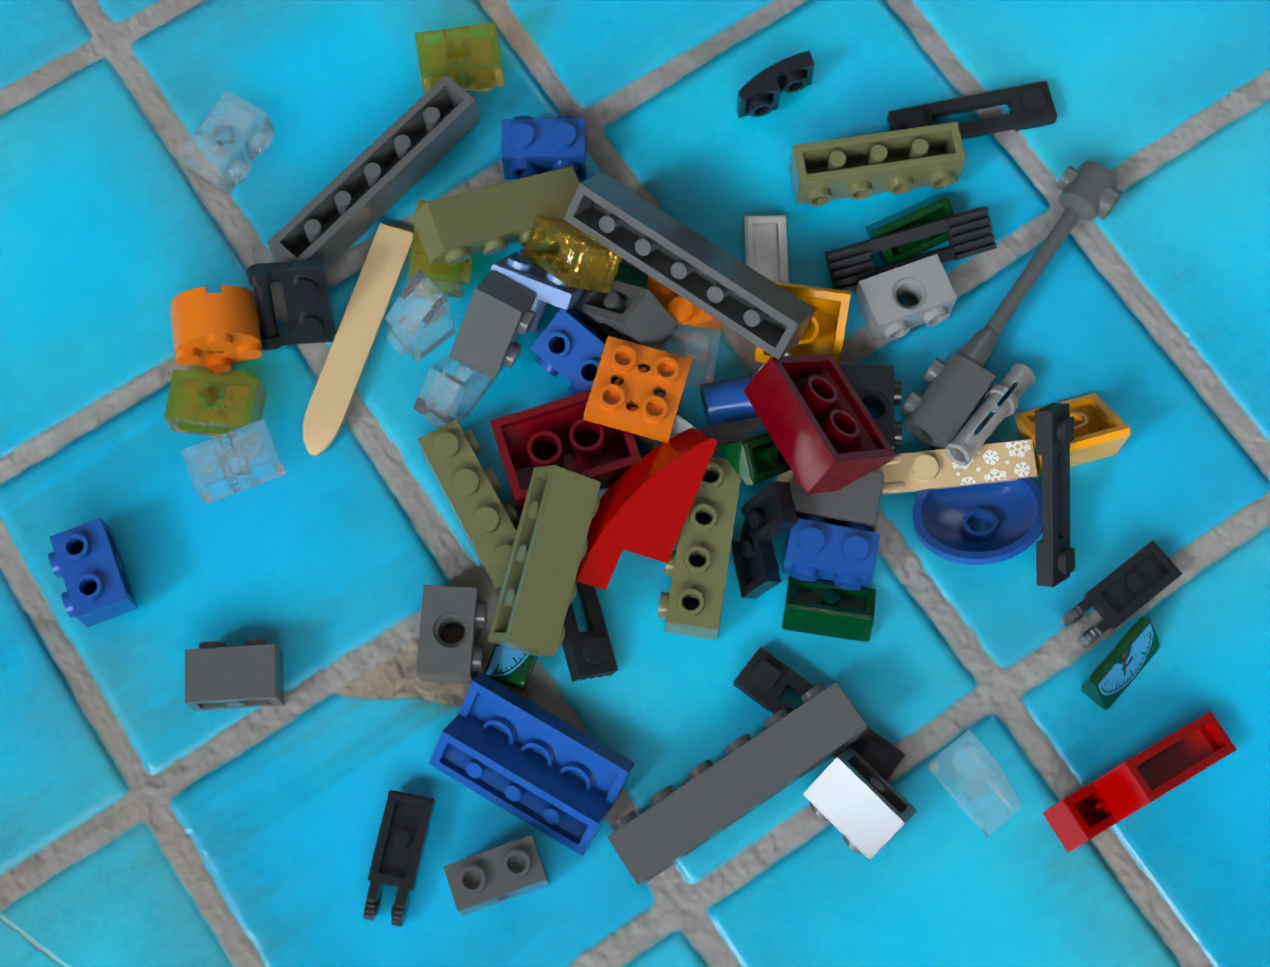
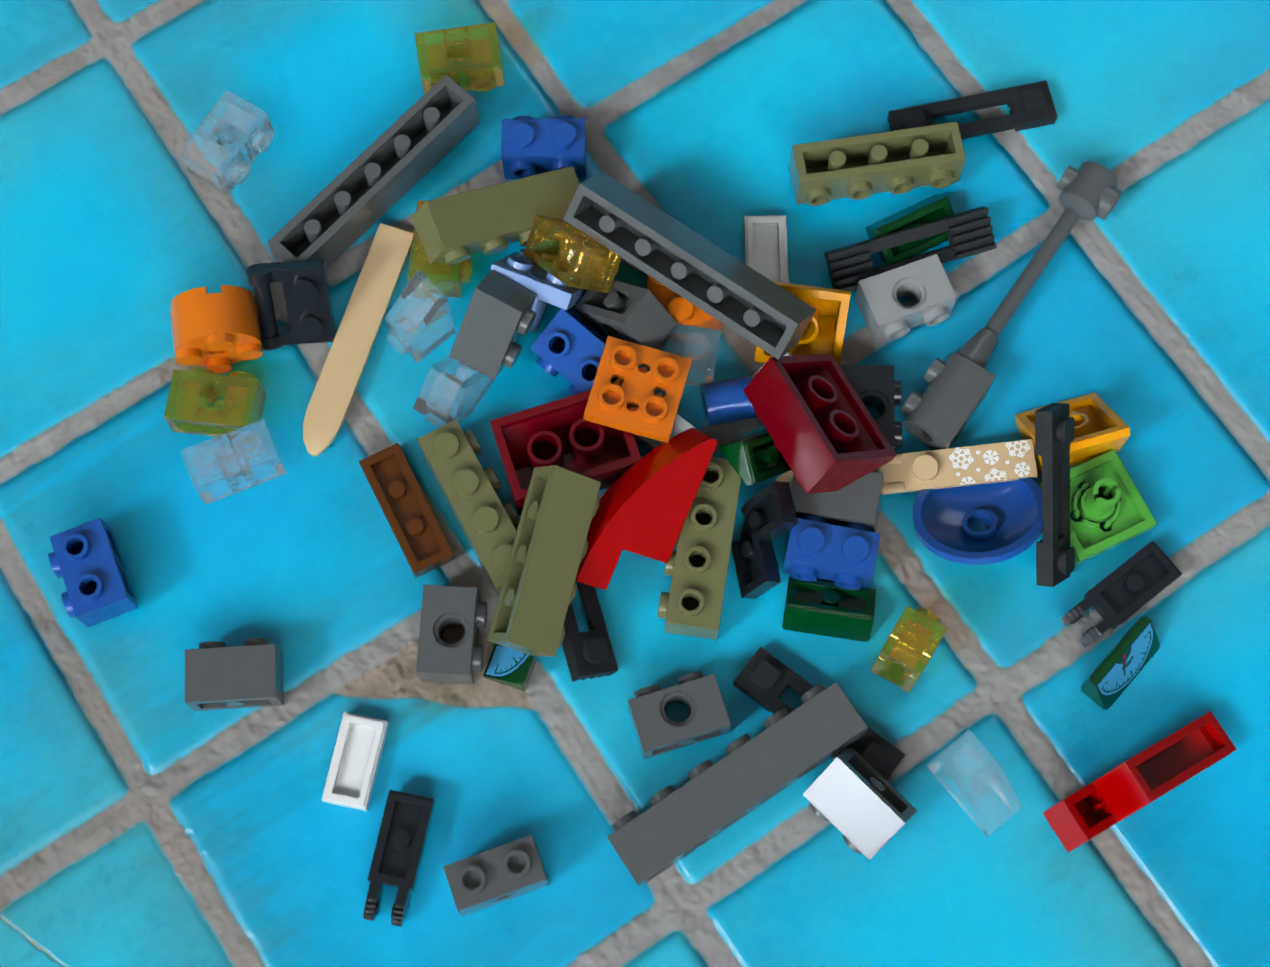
(355, 761): none -> white tile
(407, 510): none -> reddish brown plate
(531, 764): blue slope -> none
(659, 734): none -> dark grey brick
(762, 91): black slope -> none
(909, 648): none -> clear yellow brick
(1014, 385): light grey pin -> none
(1108, 499): none -> bright green plate

